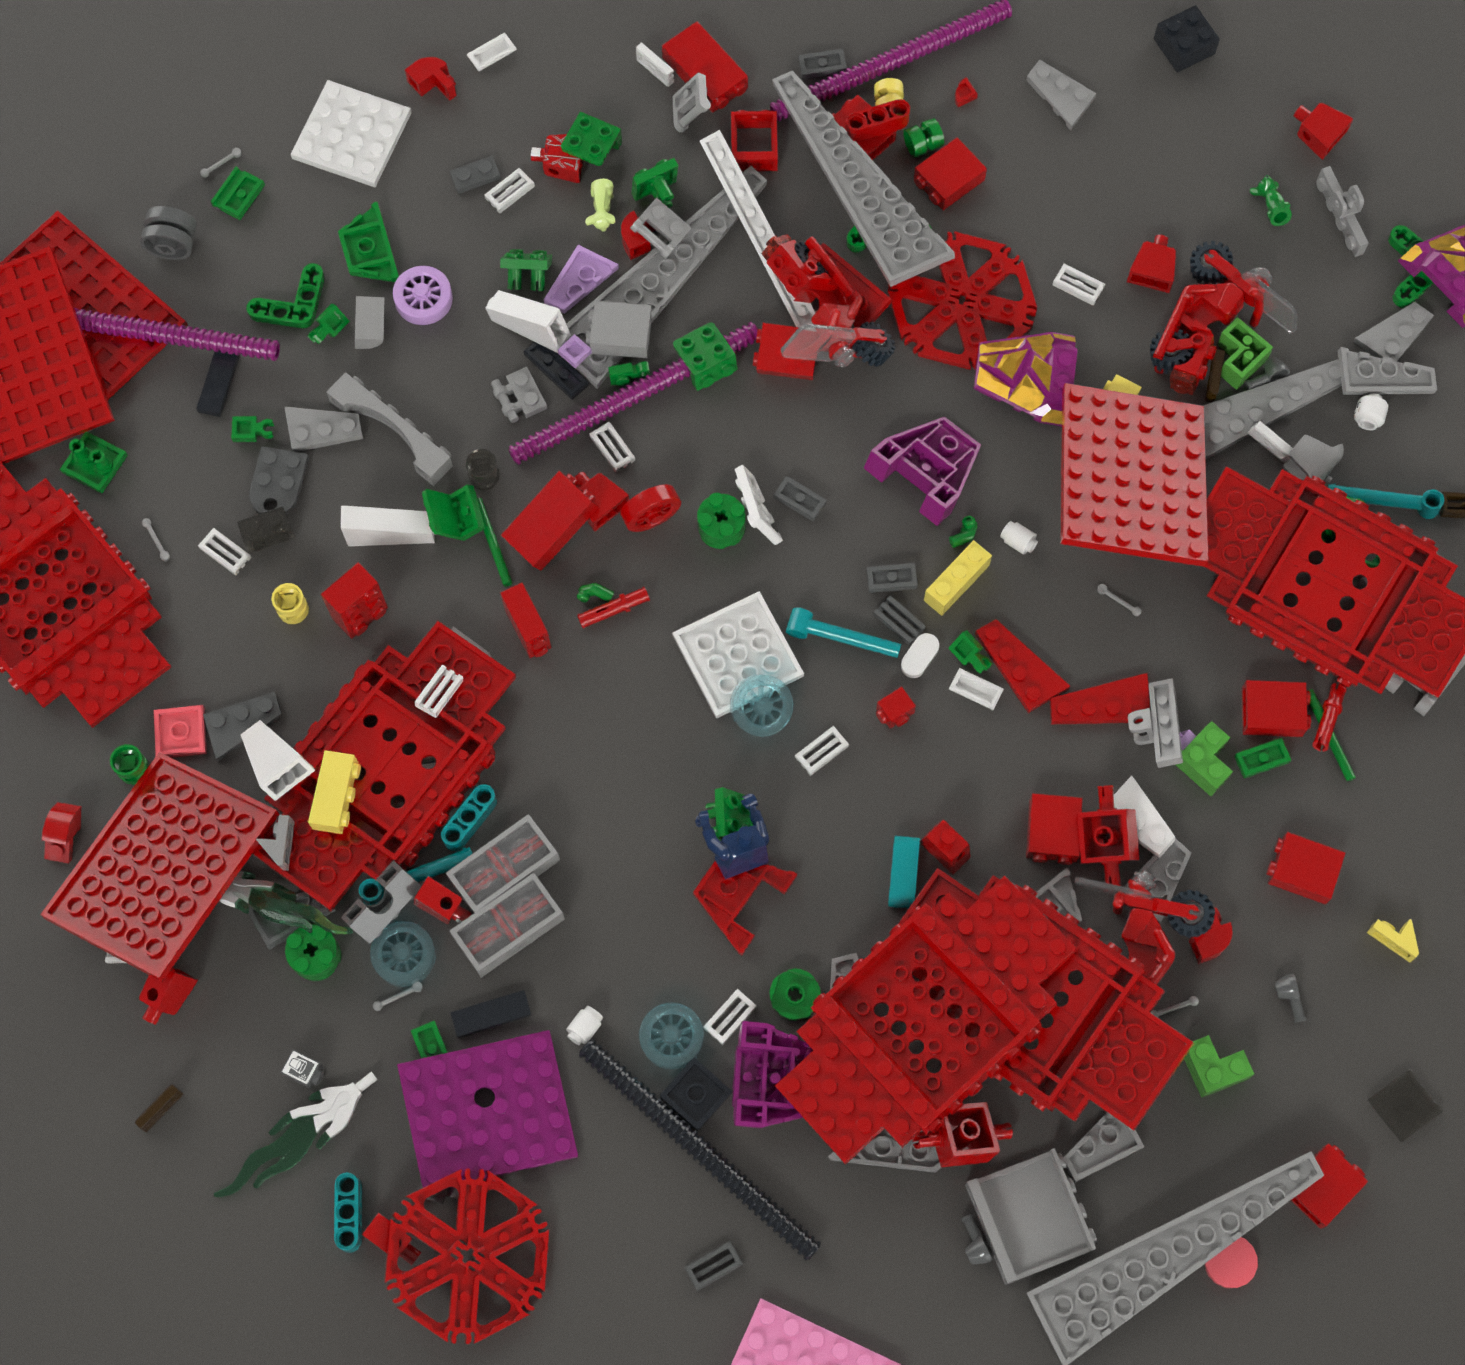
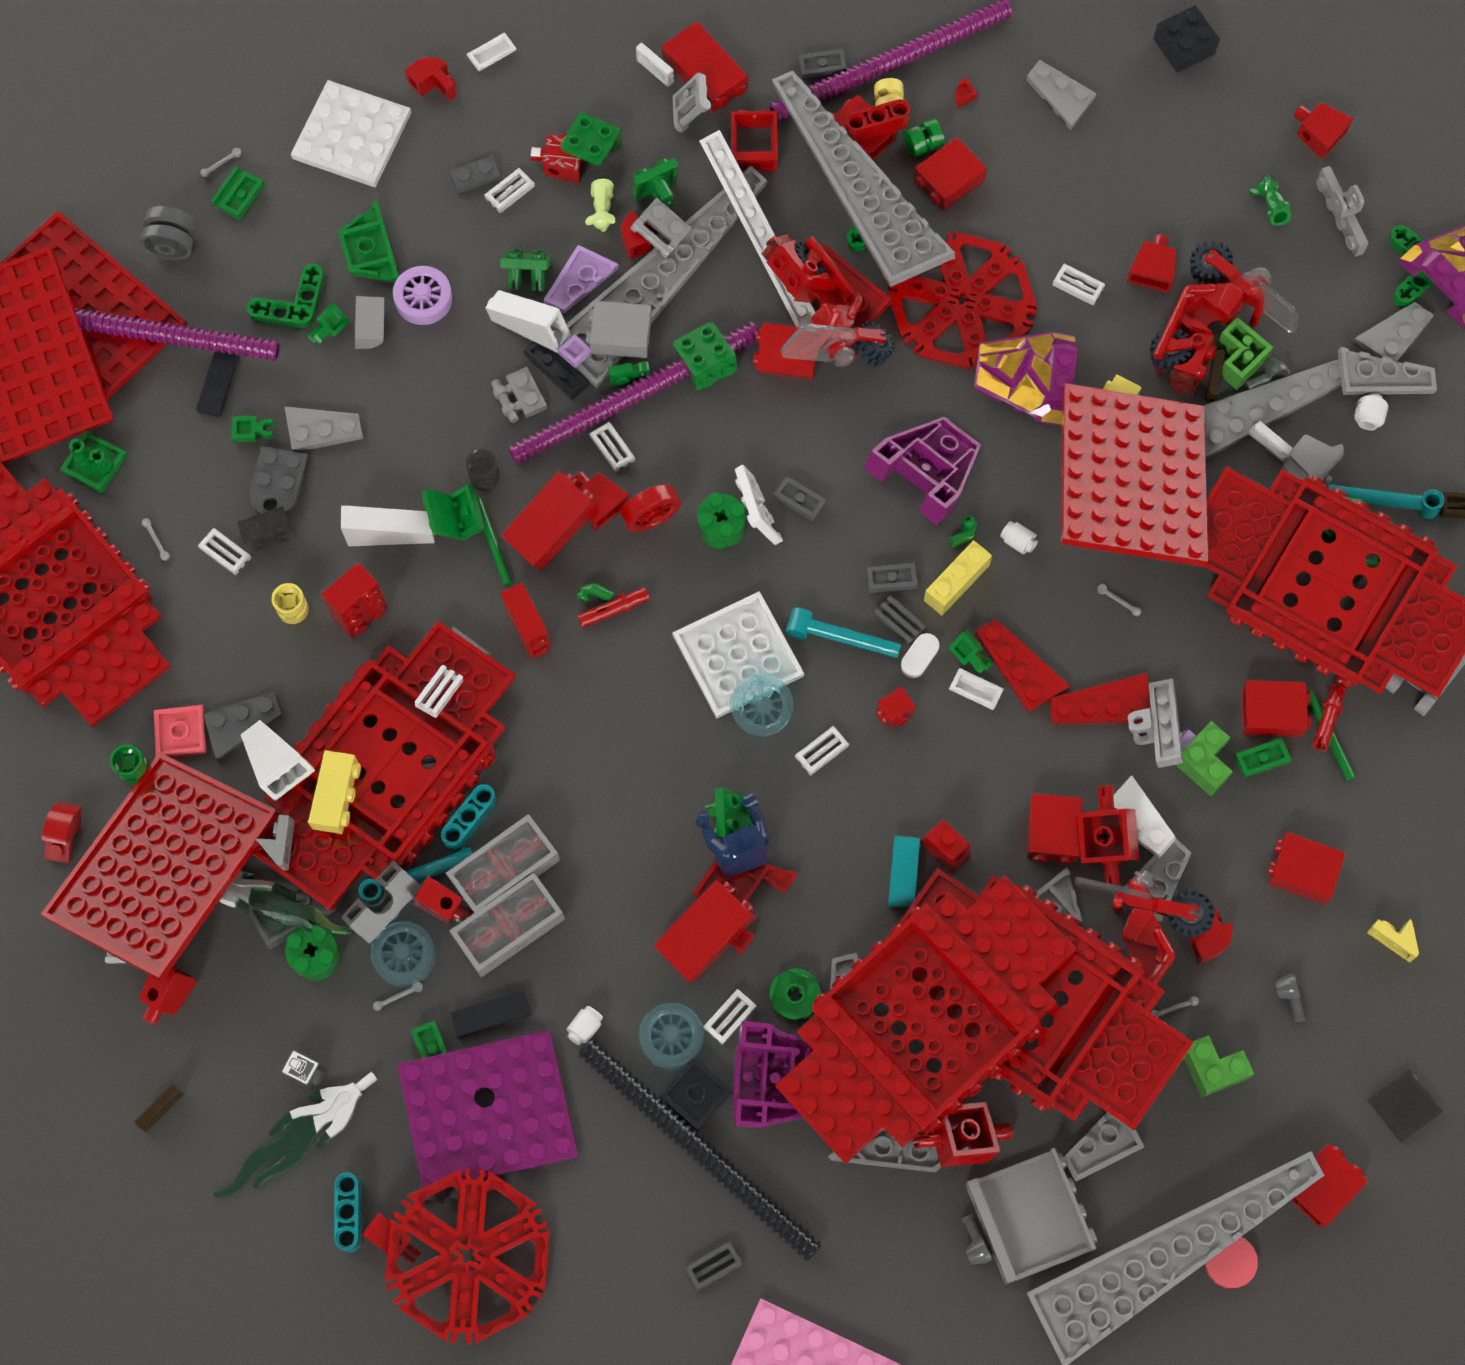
(352, 397): light grey arch -> none
(706, 930): none -> red brick

